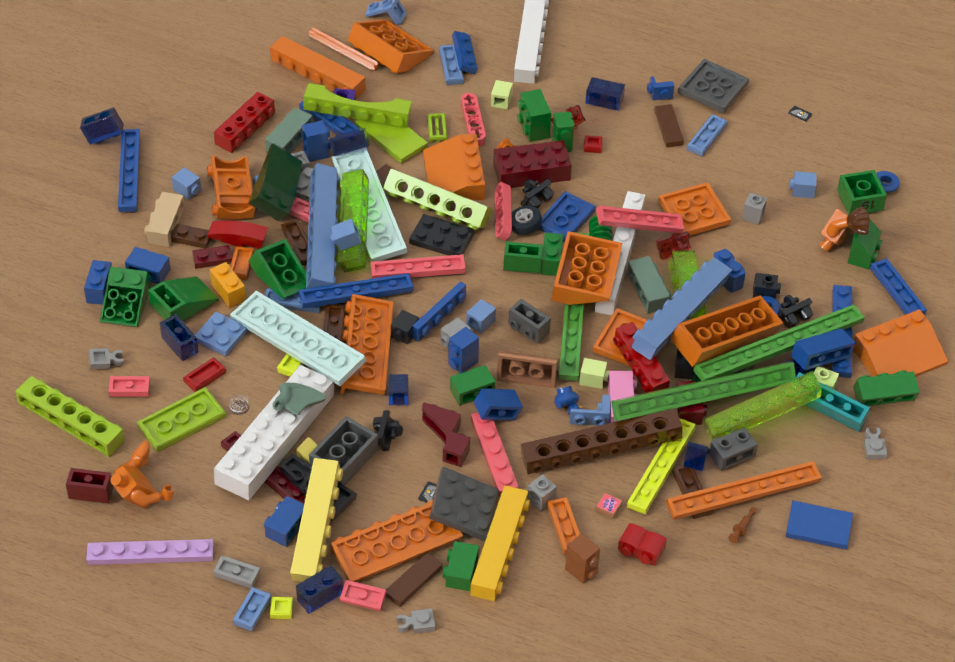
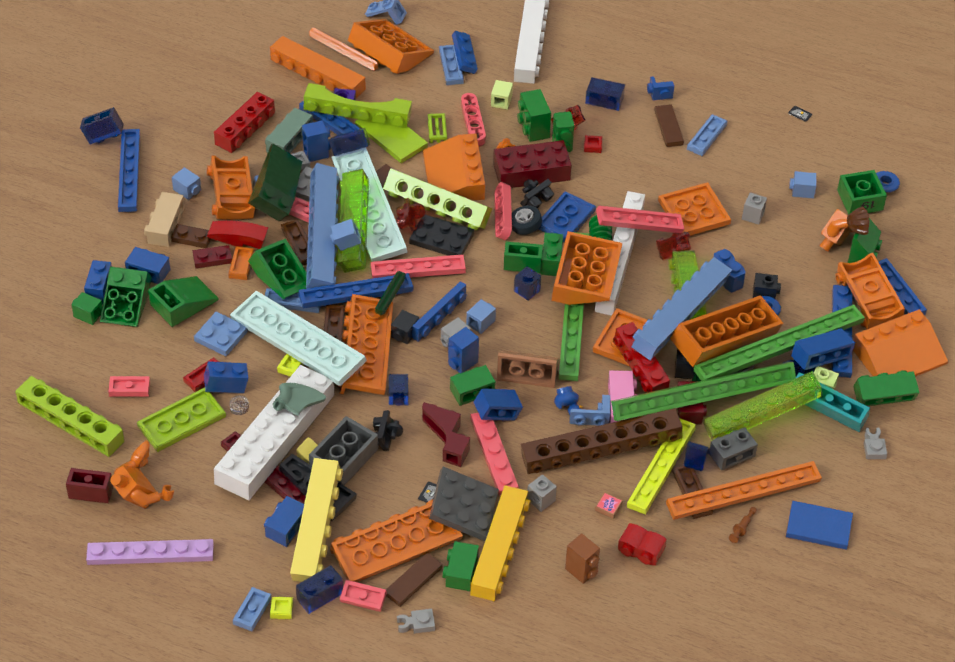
(87, 308): none -> green brick
(102, 359): light grey plate -> none
(179, 337): clear blue brick -> none
(226, 377): none -> blue brick
(227, 285): light orange brick -> none
(236, 571): light grey plate -> none
(390, 293): none -> dark green axle
(409, 214): none -> clear red hips
(527, 283): none -> clear blue brick
(529, 321): dark grey brick -> none
(563, 521): orange plate -> none
(593, 373): yellowish green brick -> none
(648, 283): sand green brick -> none
(713, 85): dark grey plate -> none
(789, 314): black hips -> none
(871, 290): none -> orange piece

